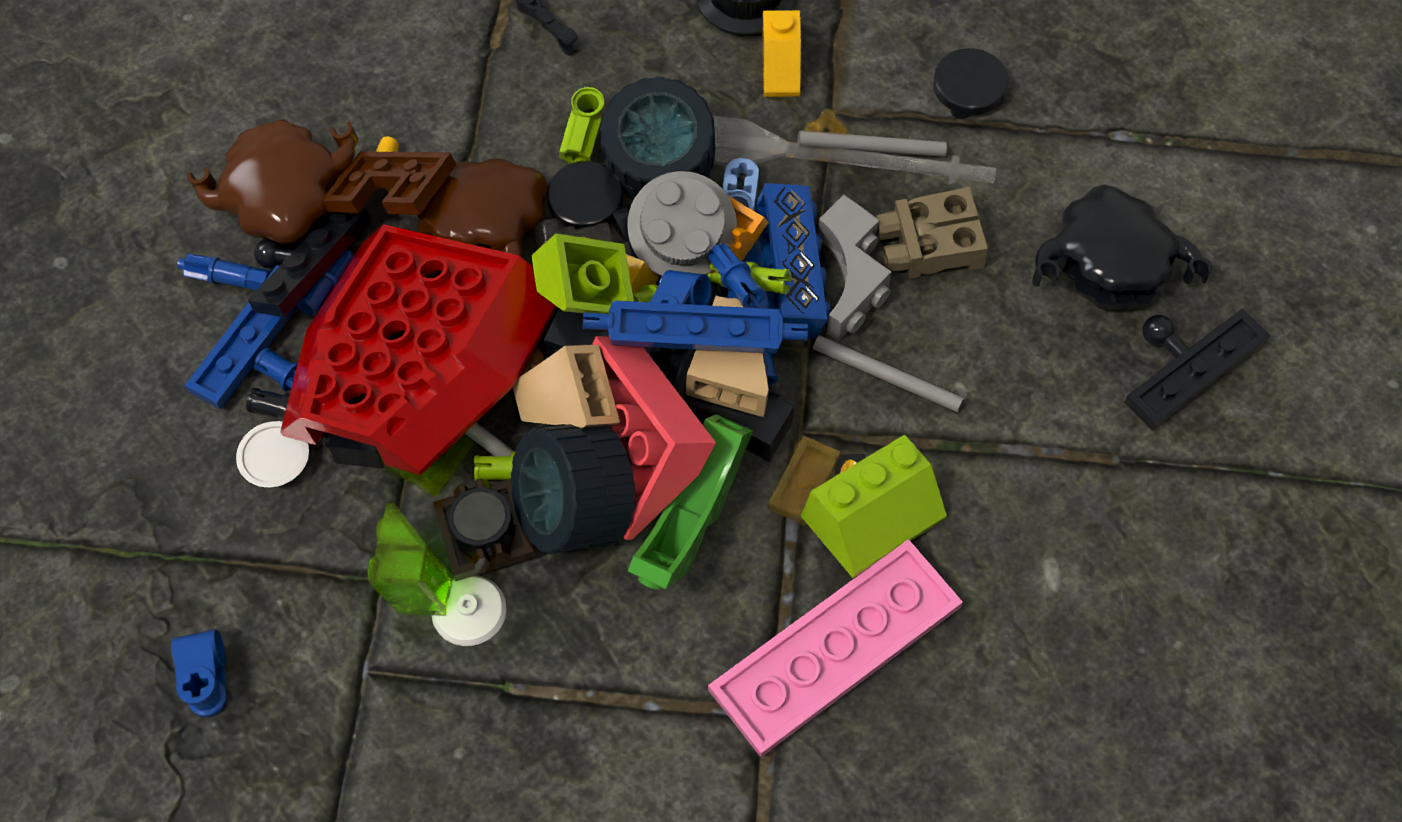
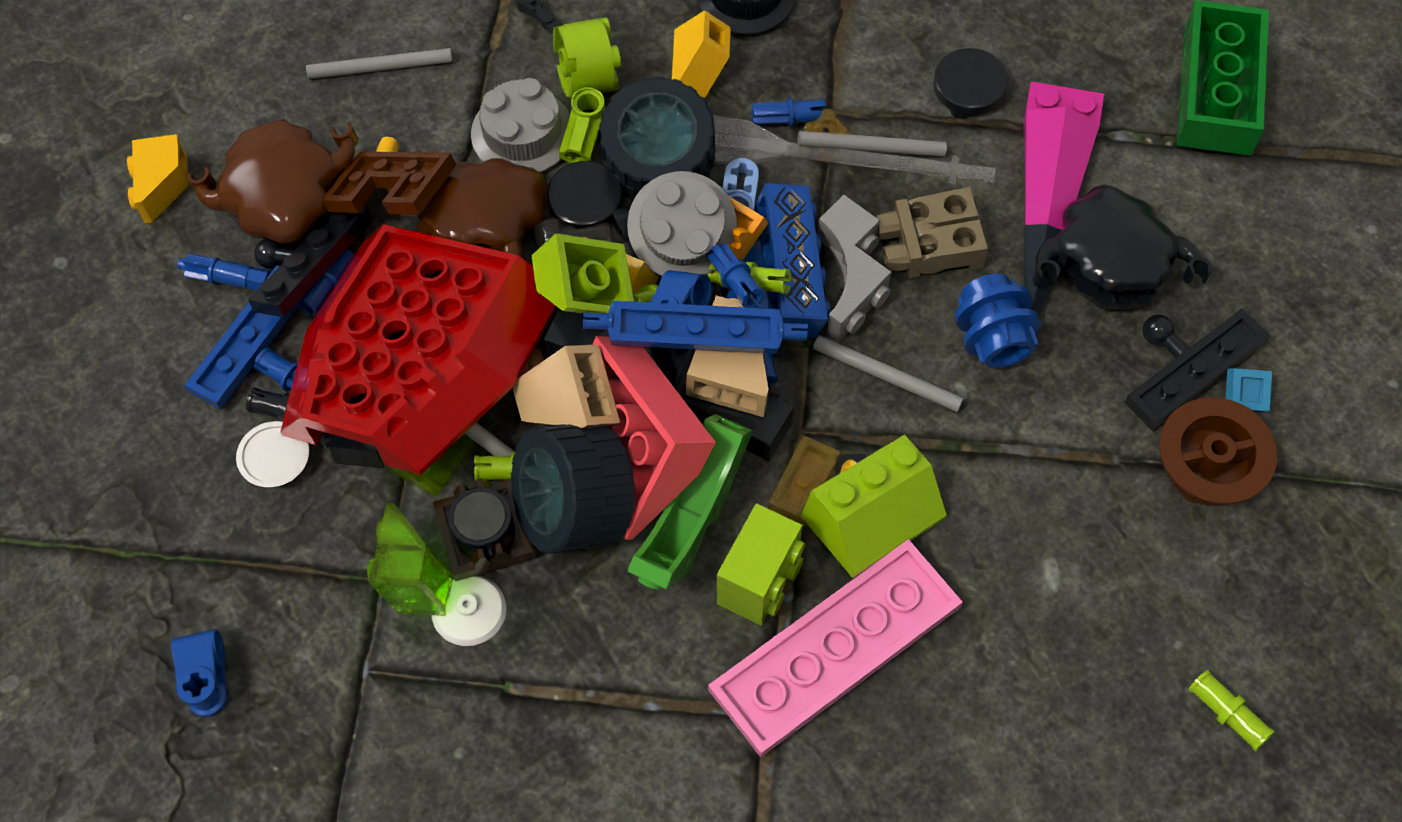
(157, 173): none -> yellow slope
(379, 63): none -> light grey bar
(521, 125): none -> light grey piece
(586, 56): none -> lime brick
(700, 51): none -> yellow slope
(759, 565): none -> lime brick
(781, 53): yellow slope -> none
(787, 112): none -> blue axle
(997, 320): none -> blue piece
(1057, 148): none -> dark pink plate
(1217, 451): none -> reddish brown piece
(1223, 78): none -> green brick
(1231, 710): none -> lime pin
(1249, 388): none -> dark azure plate

